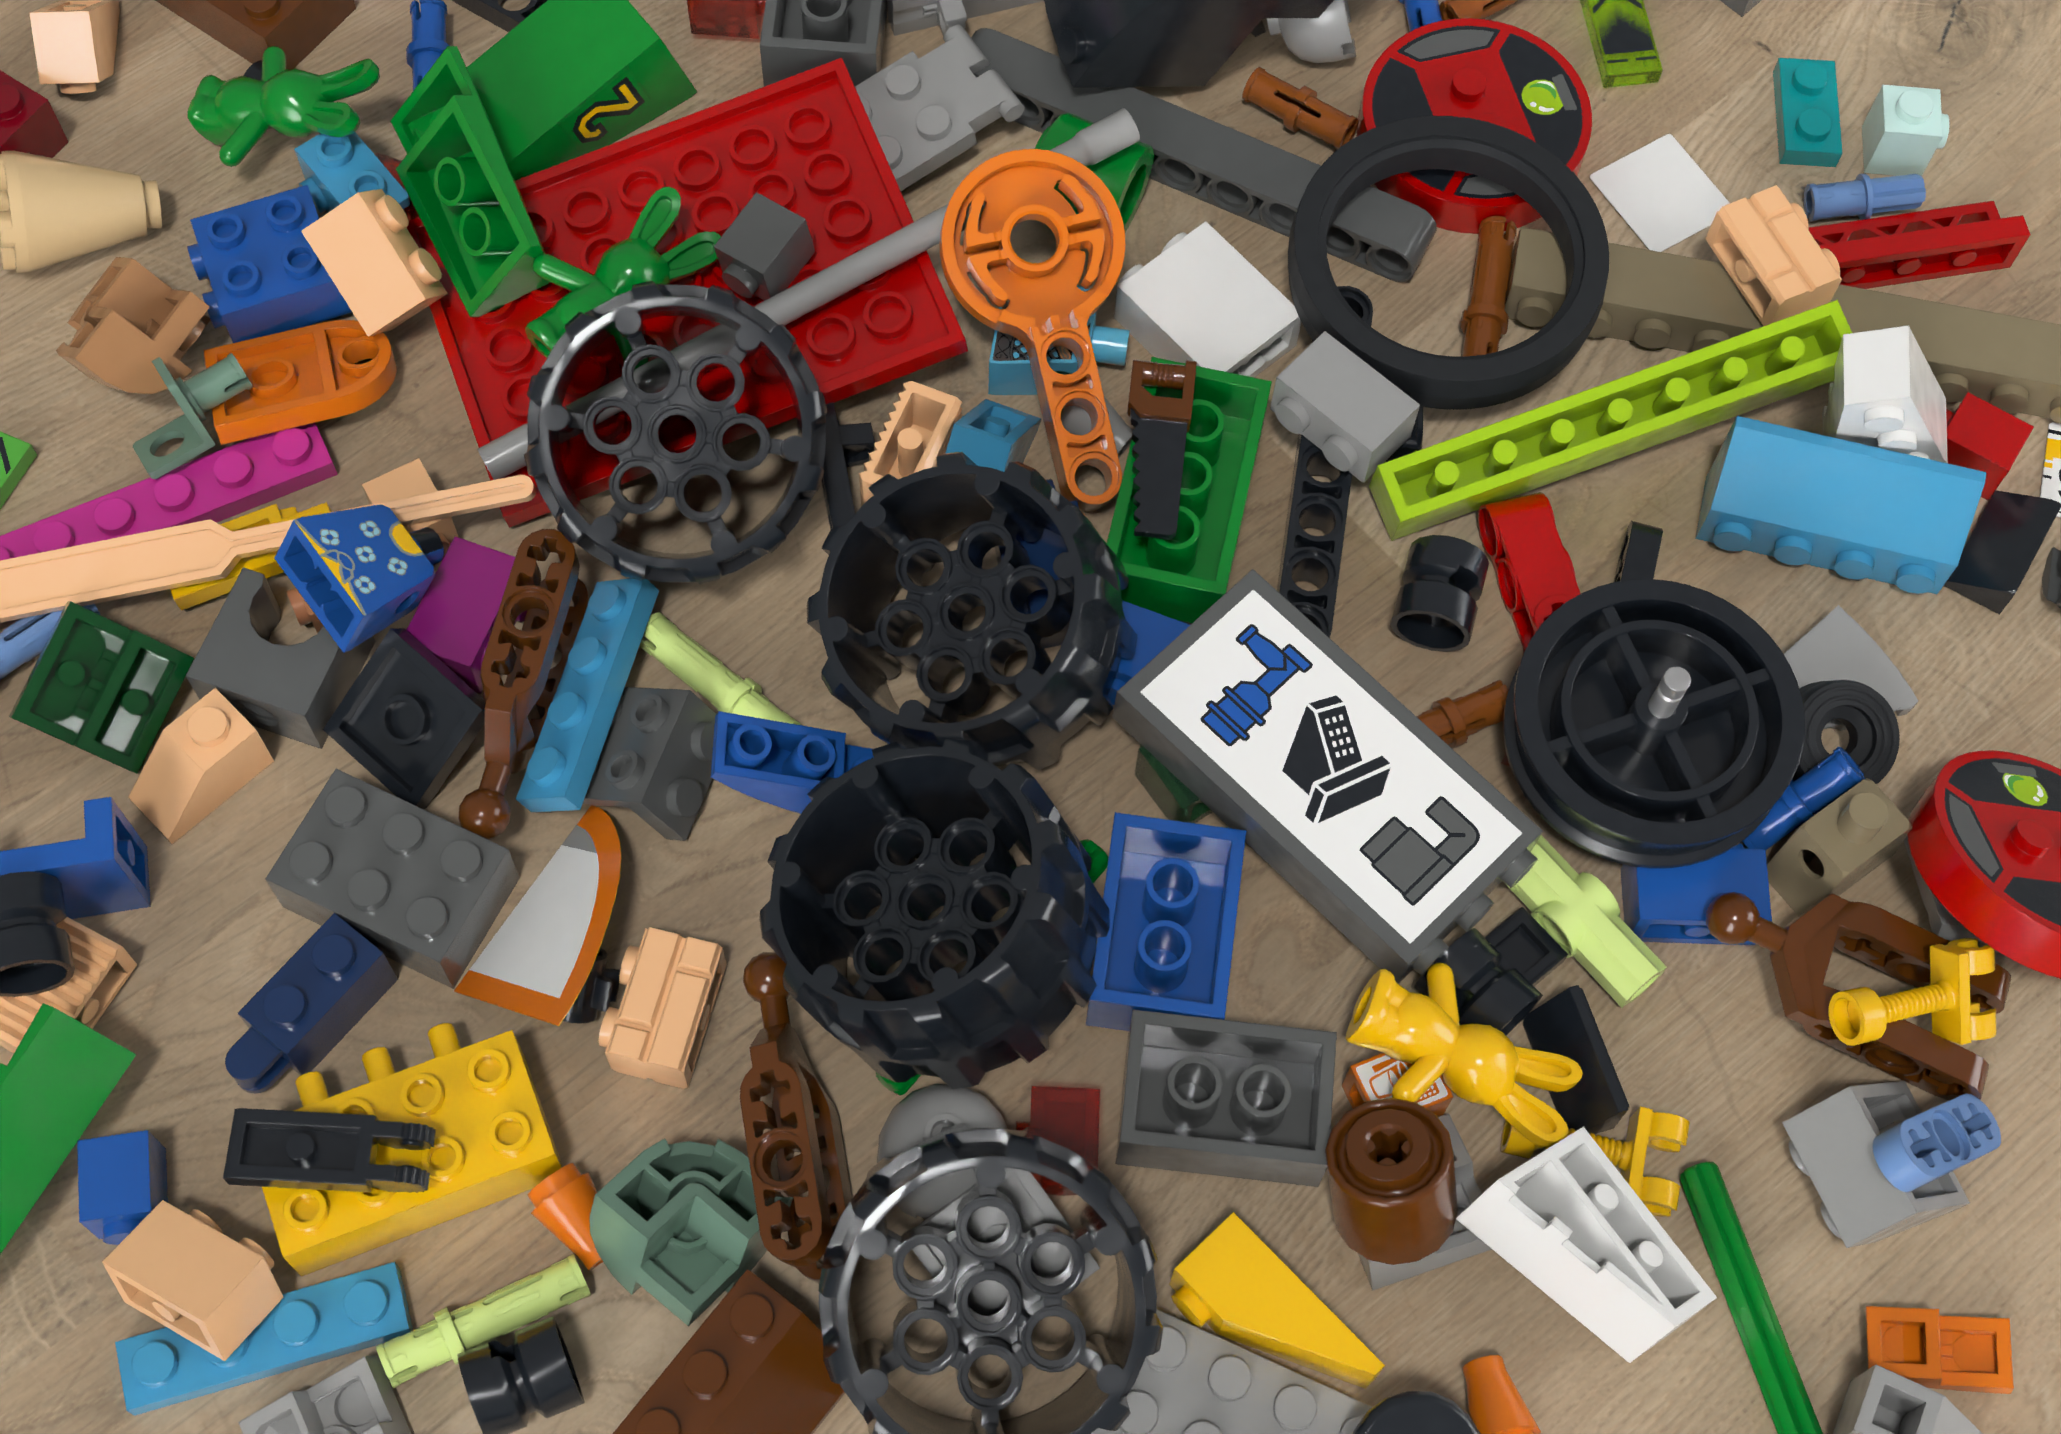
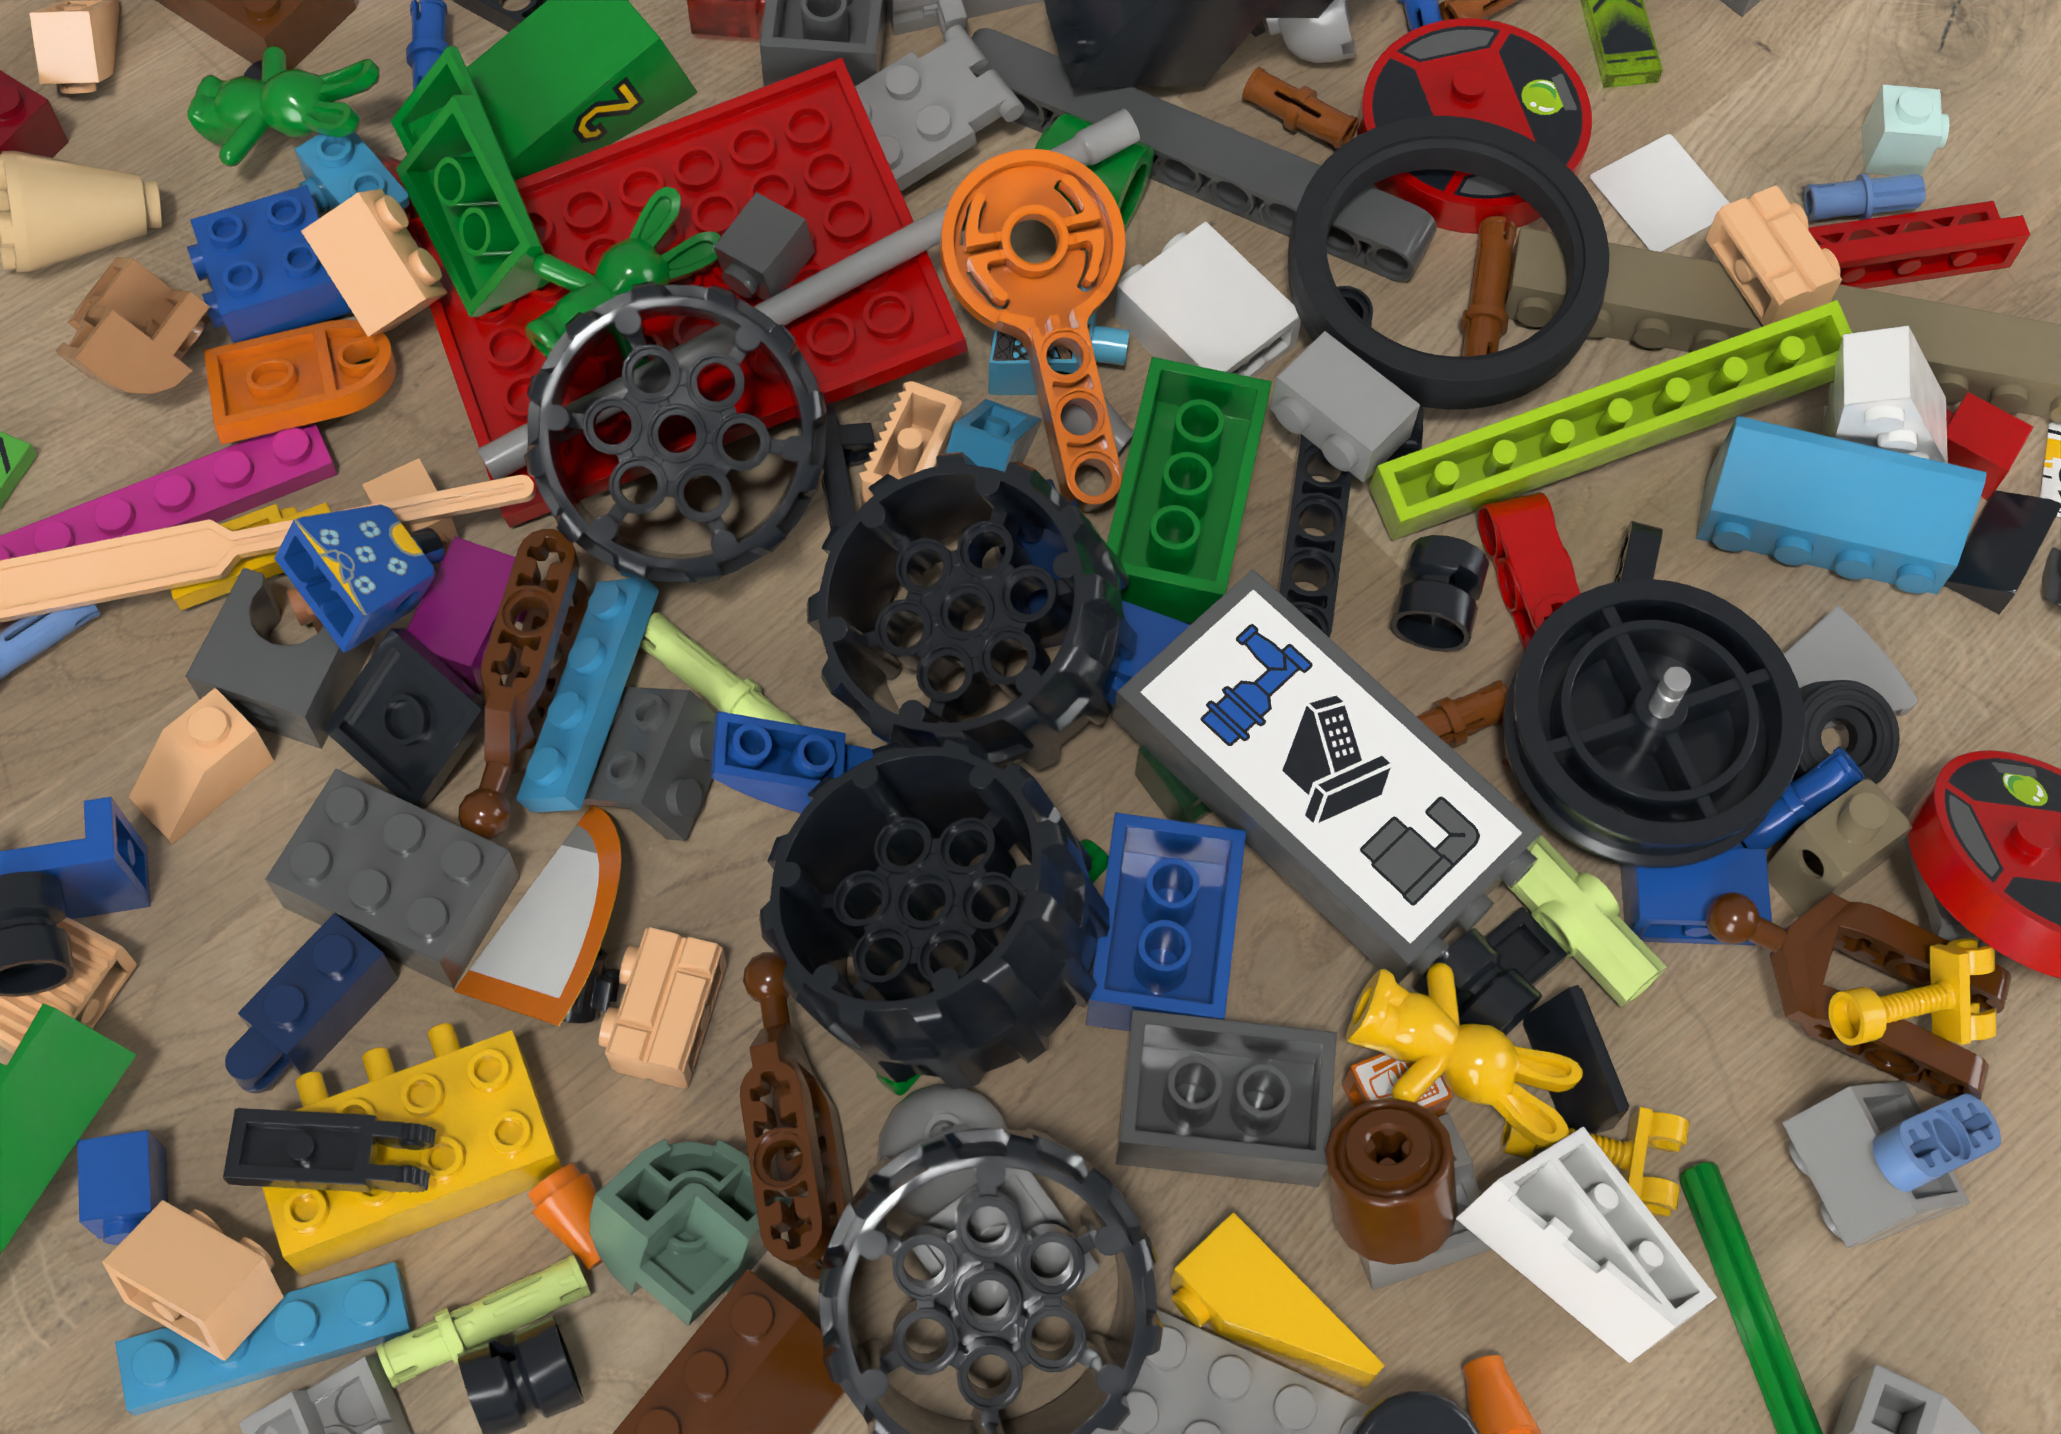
(101, 687): dark green slope -> none
(195, 398): sand green bracket -> none
(1069, 1119): clear red brick -> none
(1159, 443): black piece -> none
(1807, 112): teal plate -> none
(1941, 1350): orange slope -> none

